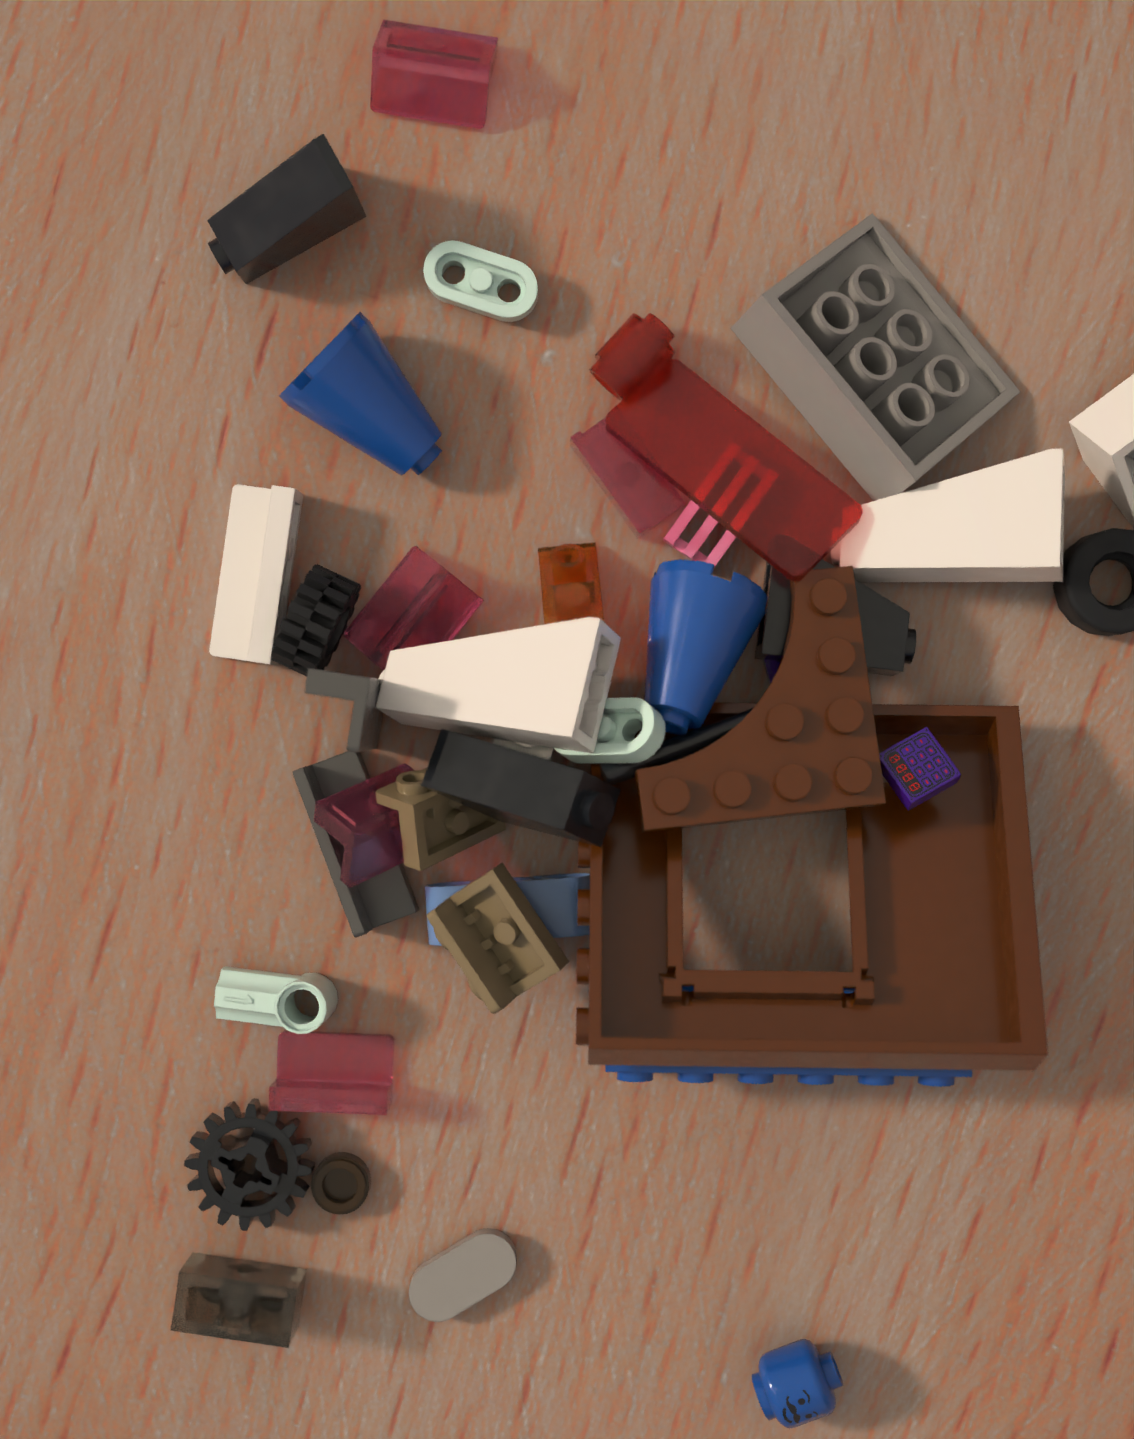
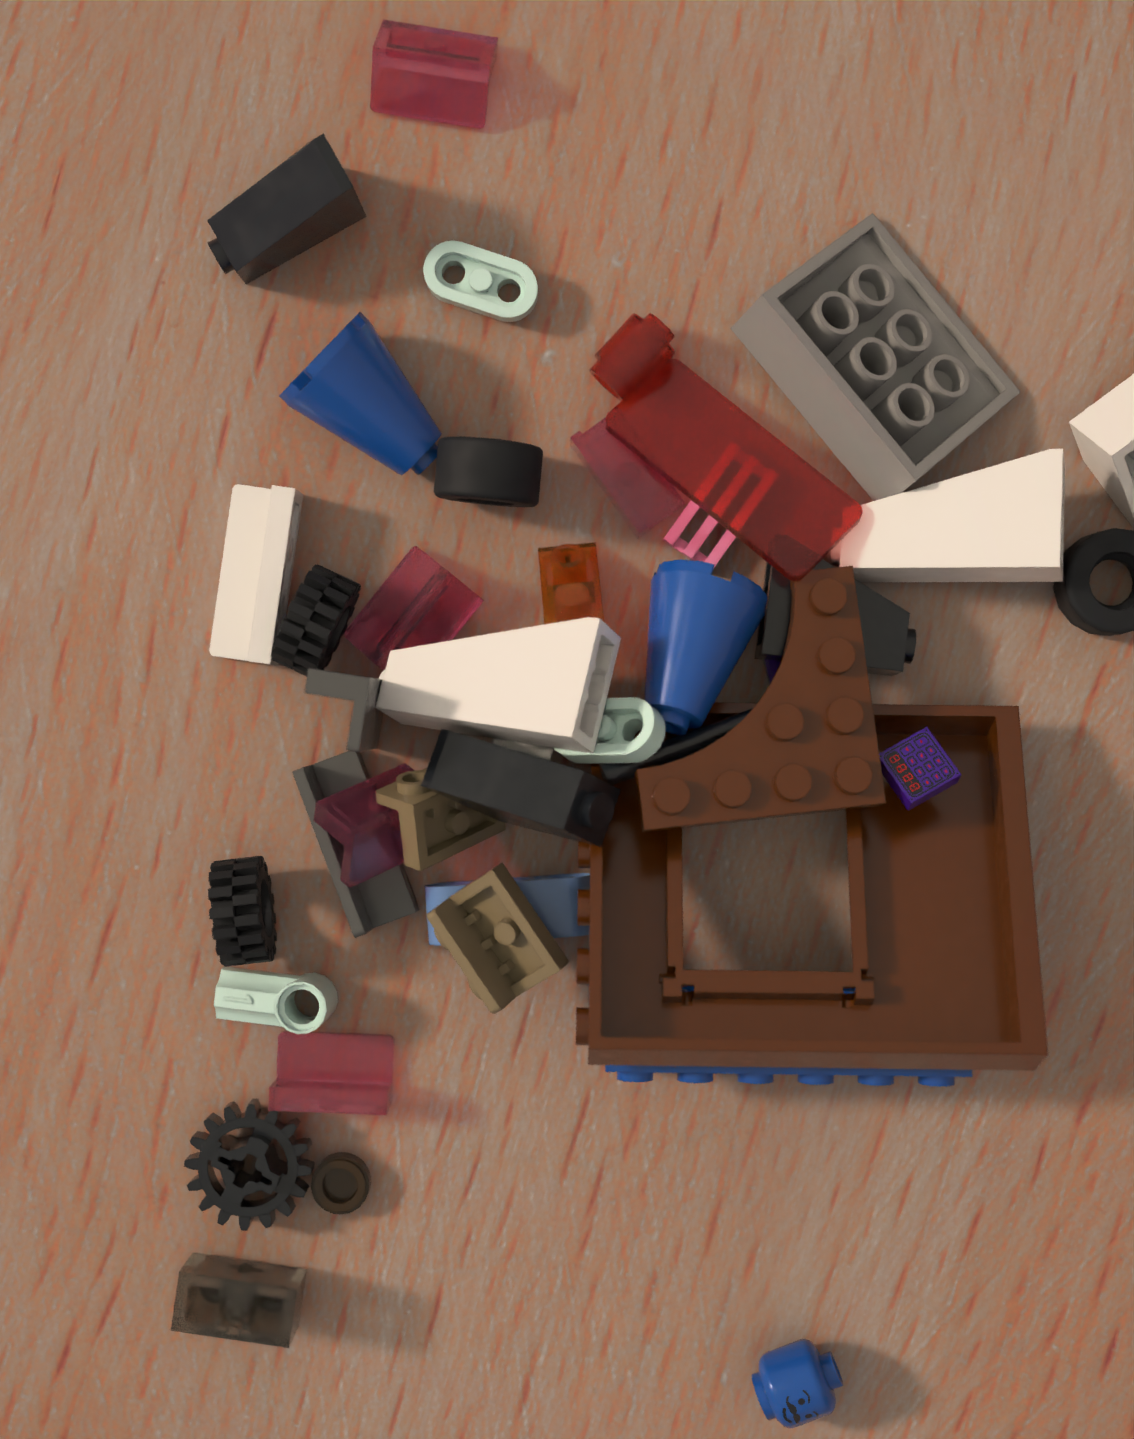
(242, 911): none -> black tyre
(462, 1275): light grey tile -> none
(488, 471): none -> black tyre

